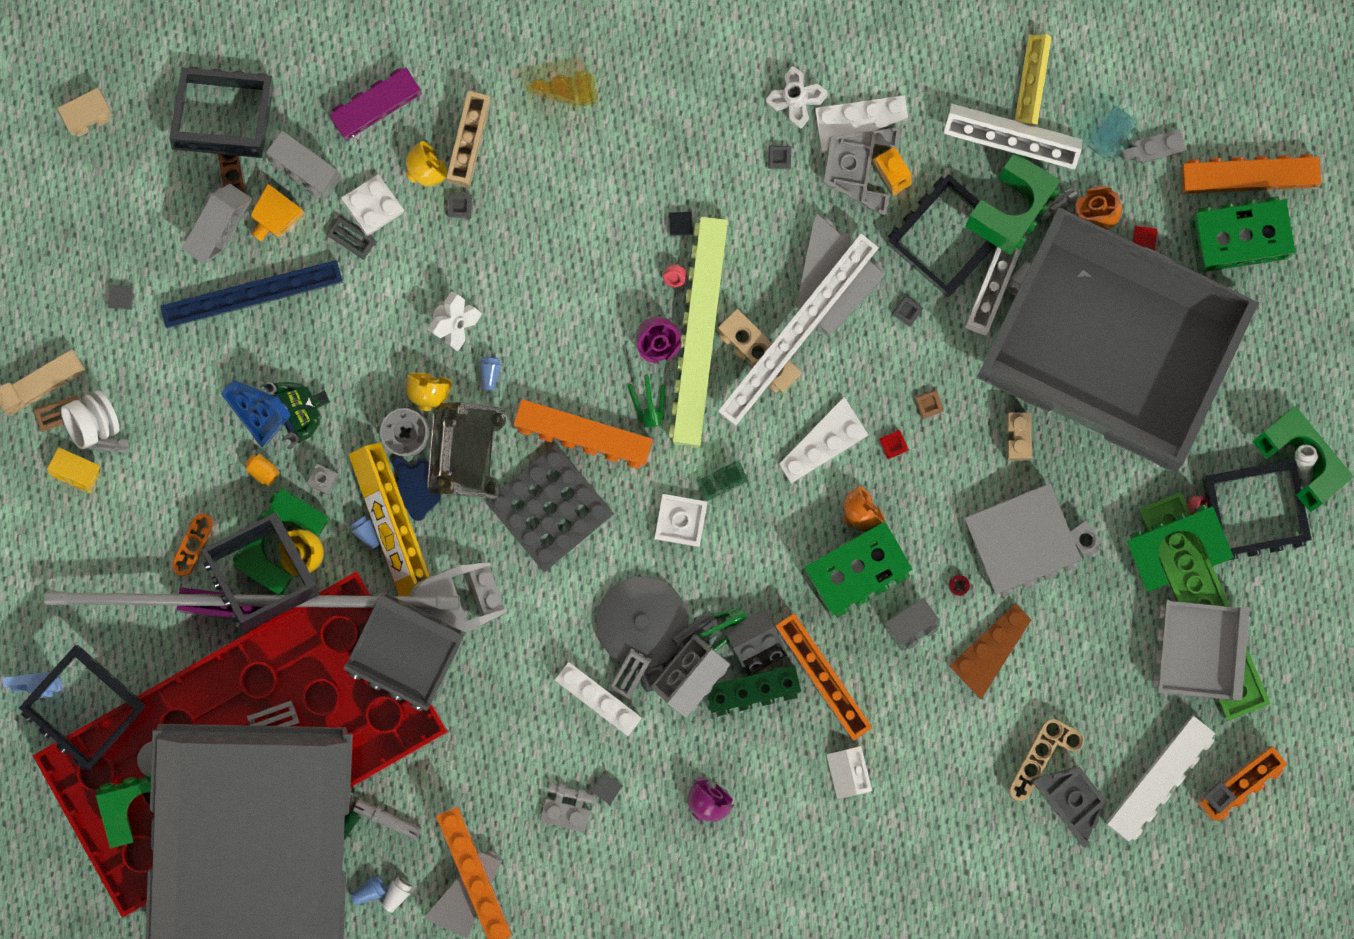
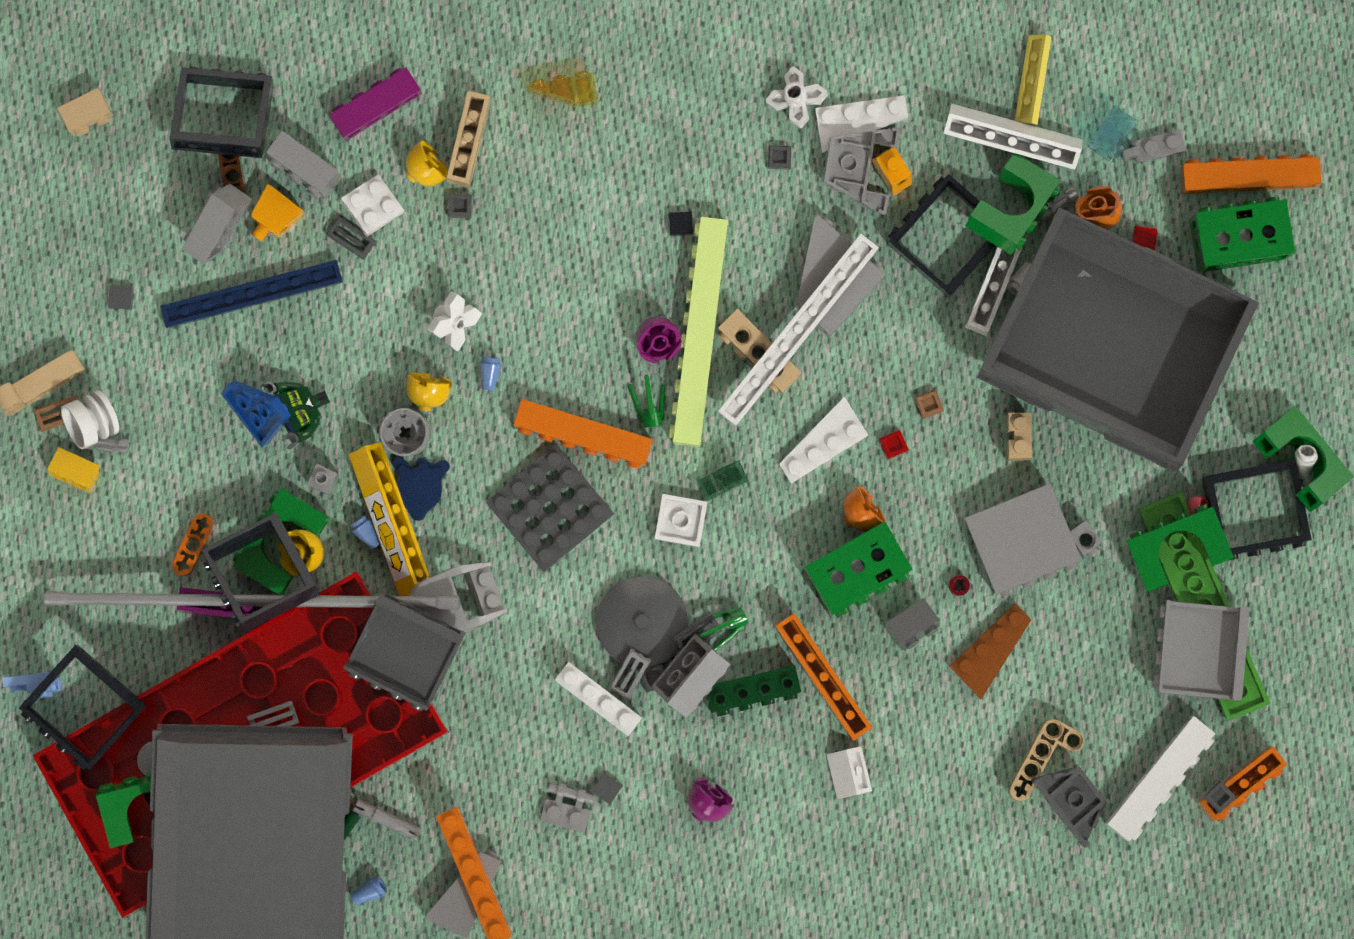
(262, 469): light orange brick -> none
(396, 894): white cone -> none
(463, 450): clear smoke windscreen -> none
(675, 275): coral tile -> none
(756, 642): dark grey slope -> none
(907, 311): dark grey tile -> none

